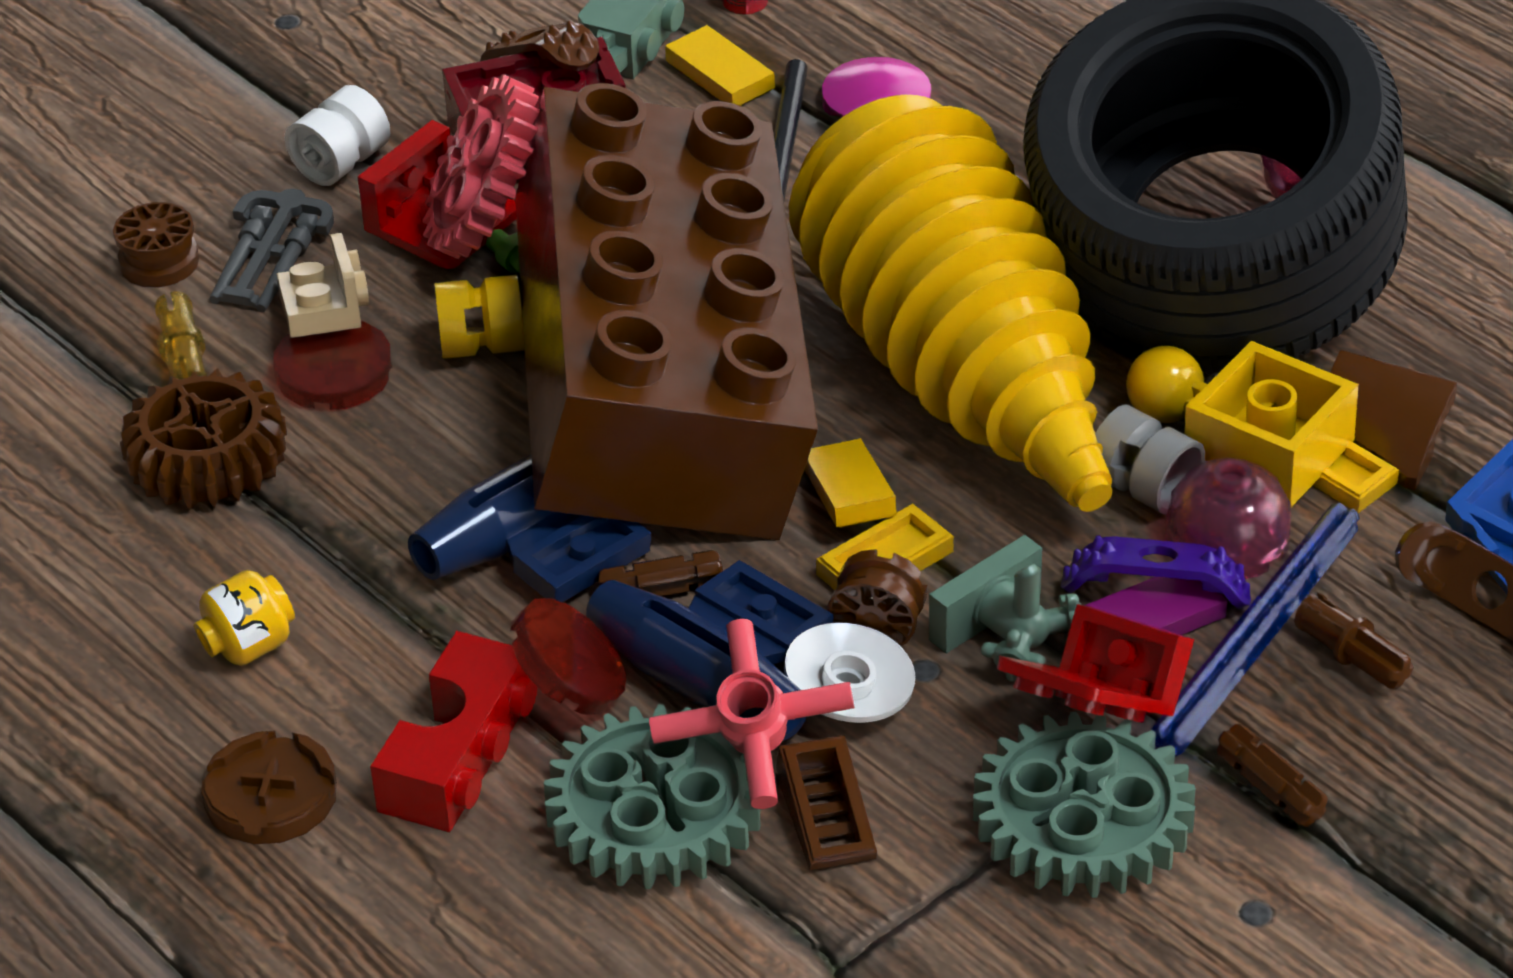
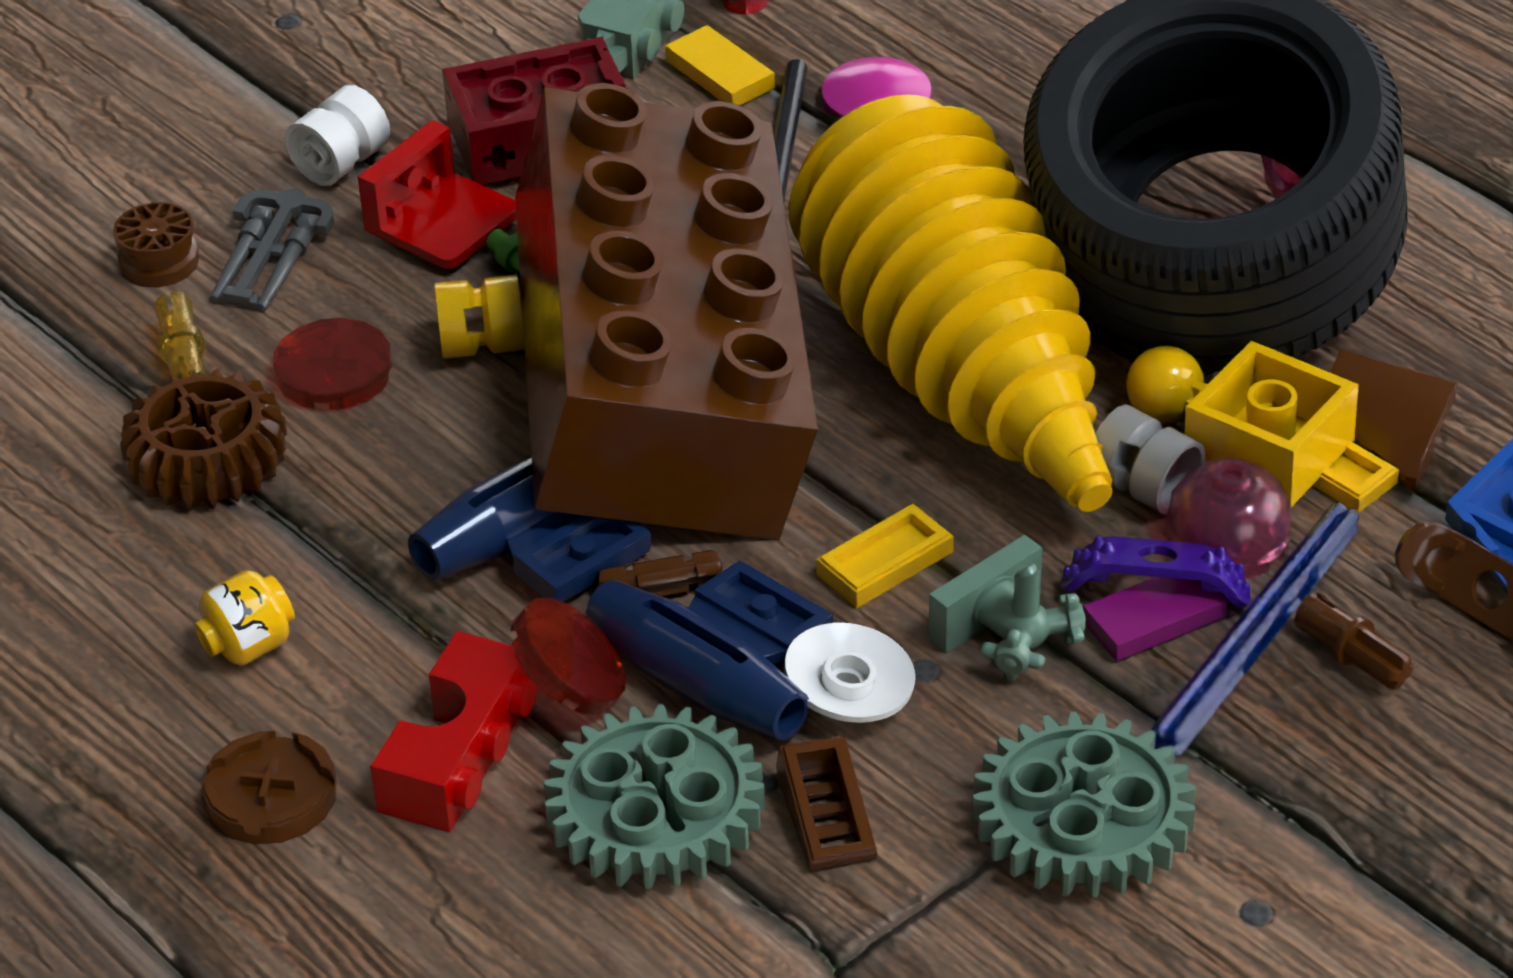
(322, 296): tan bracket -> none
(481, 166): coral gear -> none
(565, 44): reddish brown piece -> none
(754, 735): coral bar -> none
(850, 483): yellow tile -> none
(879, 594): reddish brown wheel -> none
(1110, 667): red bracket -> none
(1272, 775): reddish brown axle -> none

